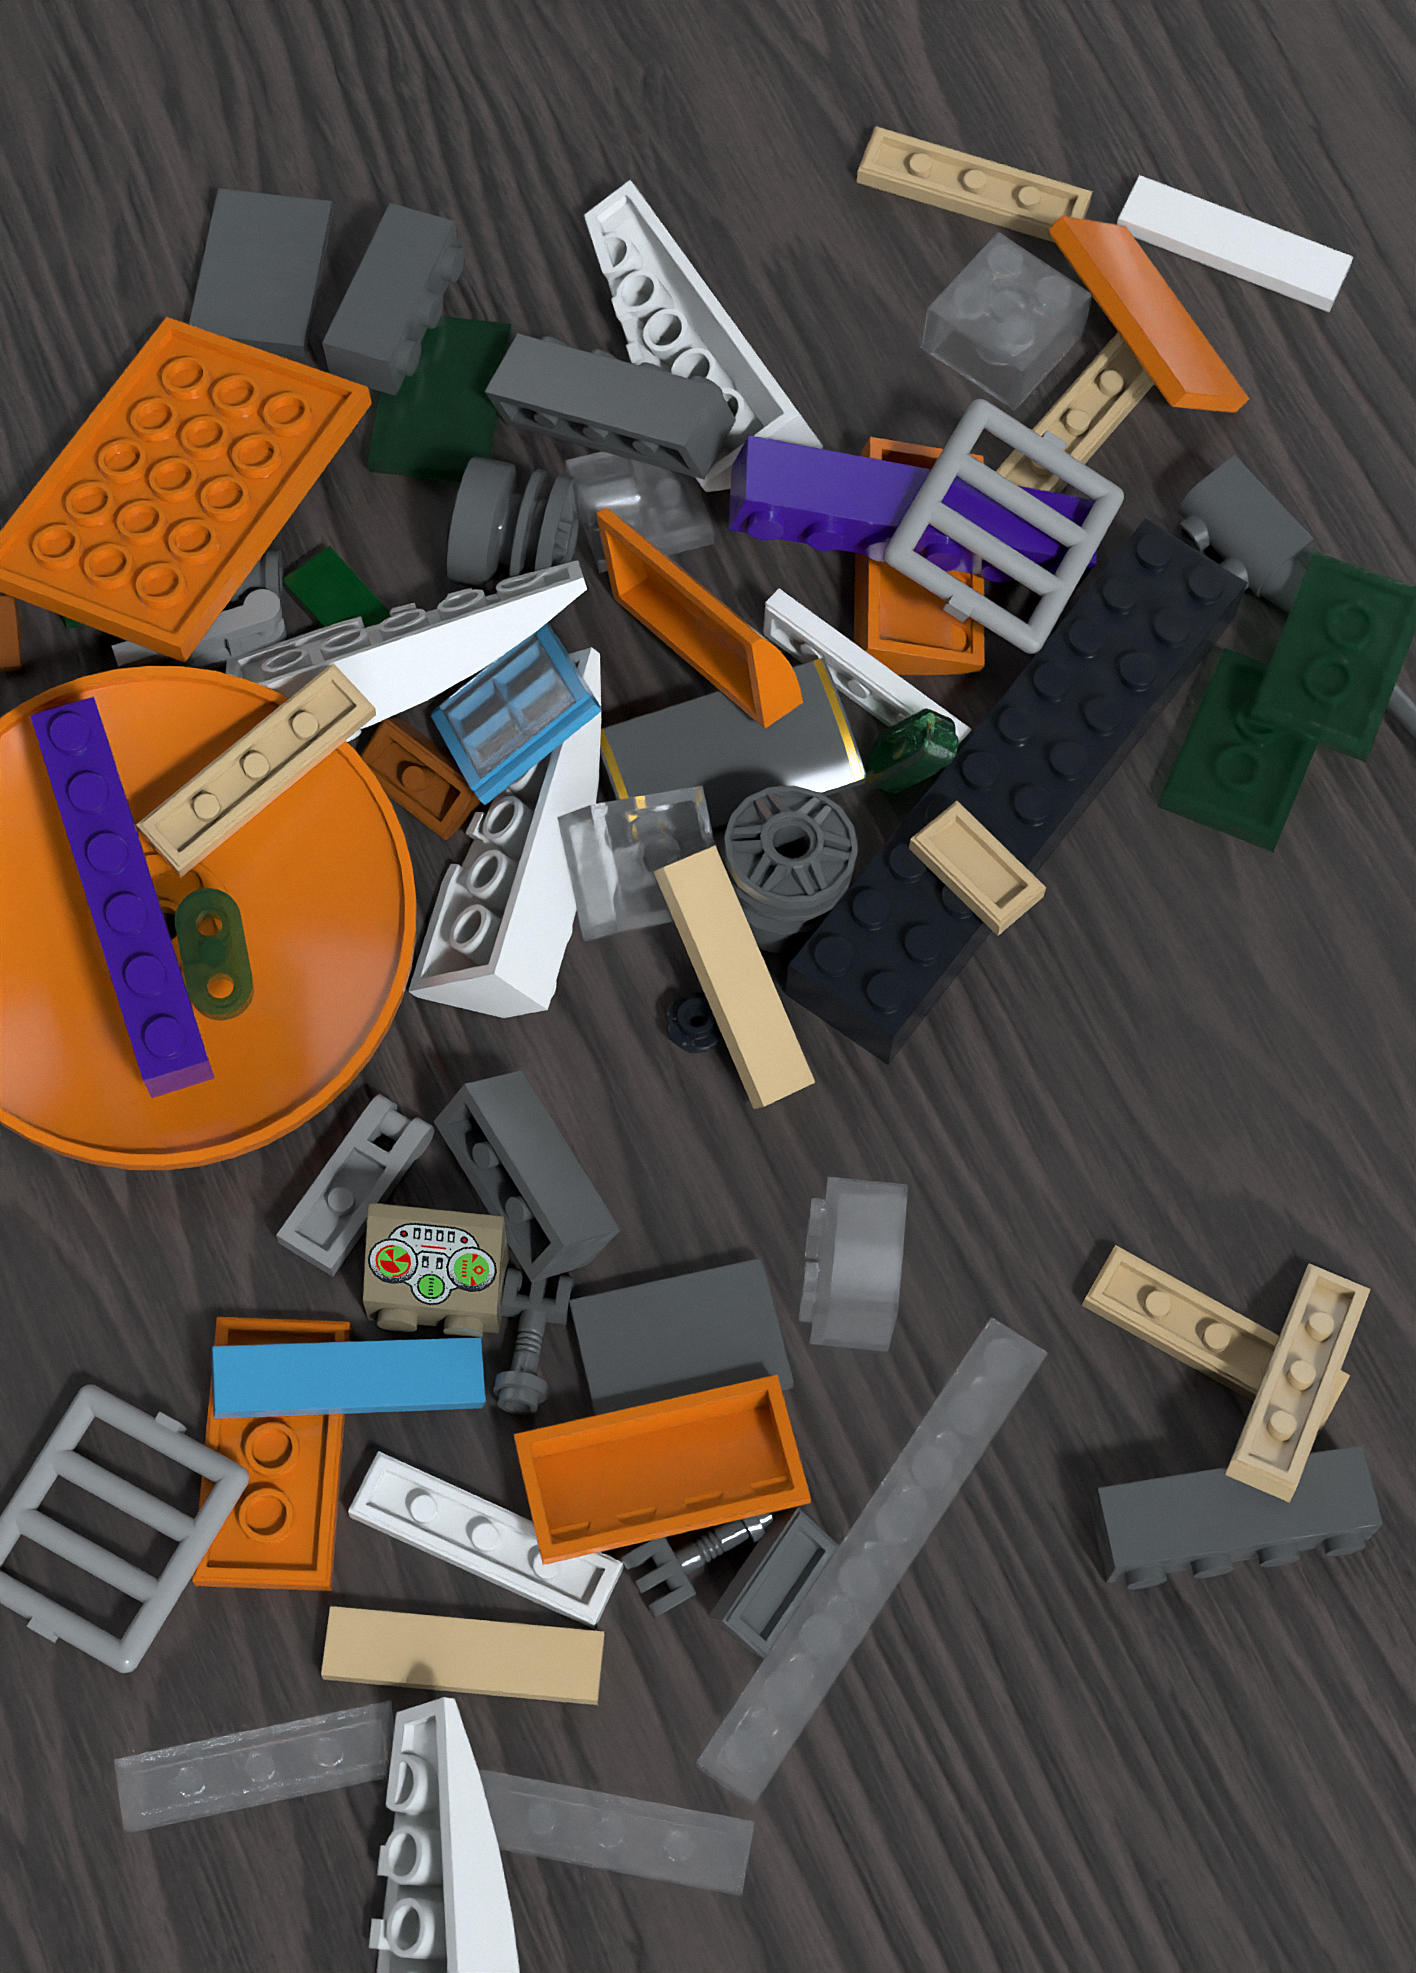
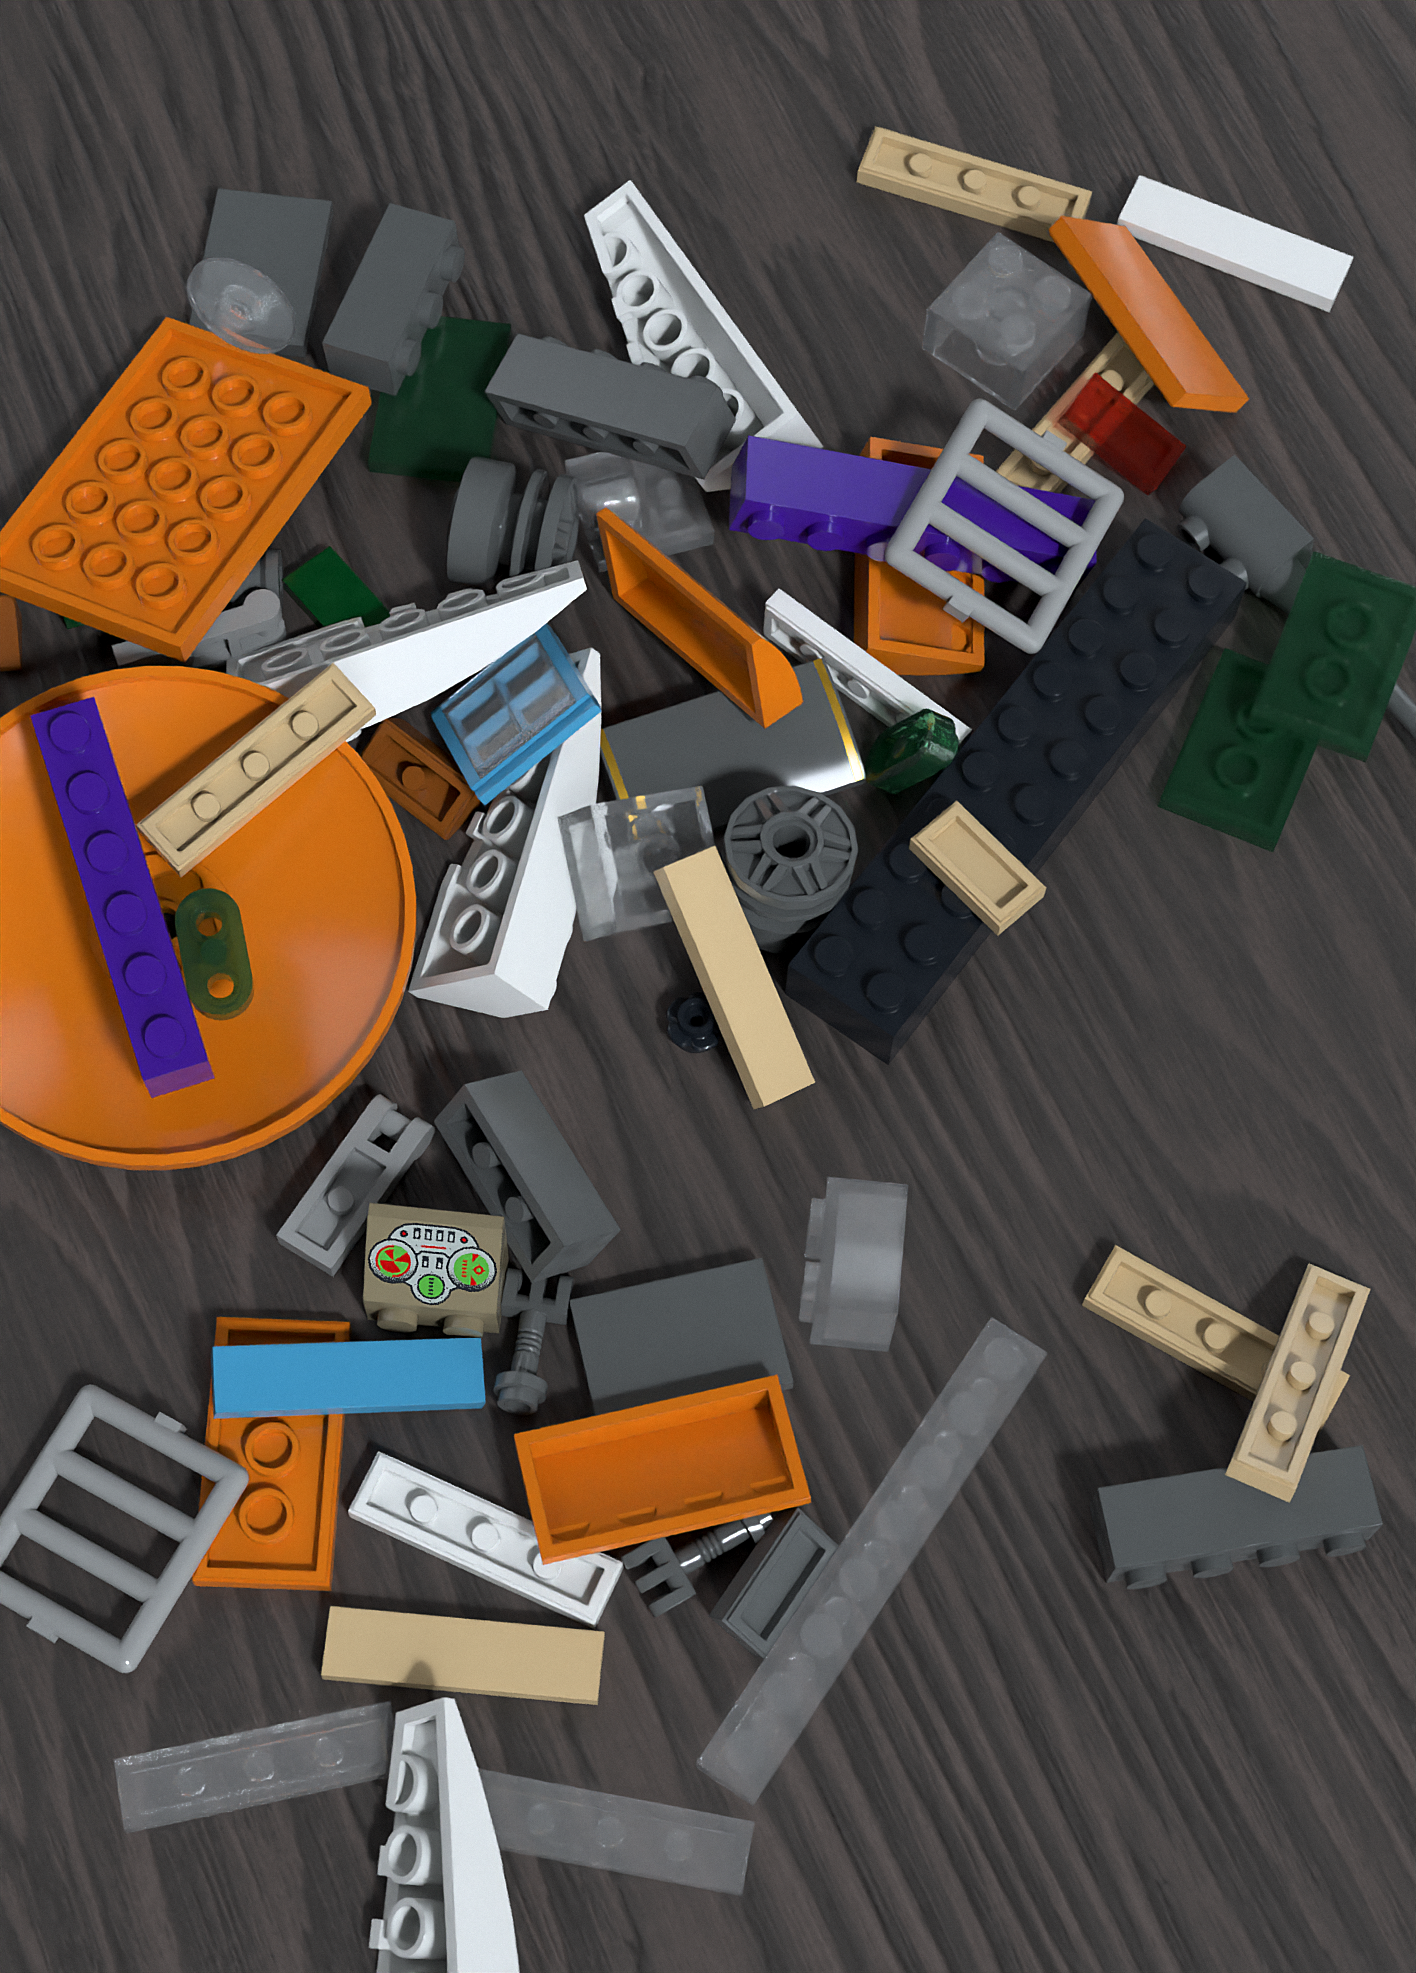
(241, 305): none -> clear dish
(1121, 434): none -> clear red tile

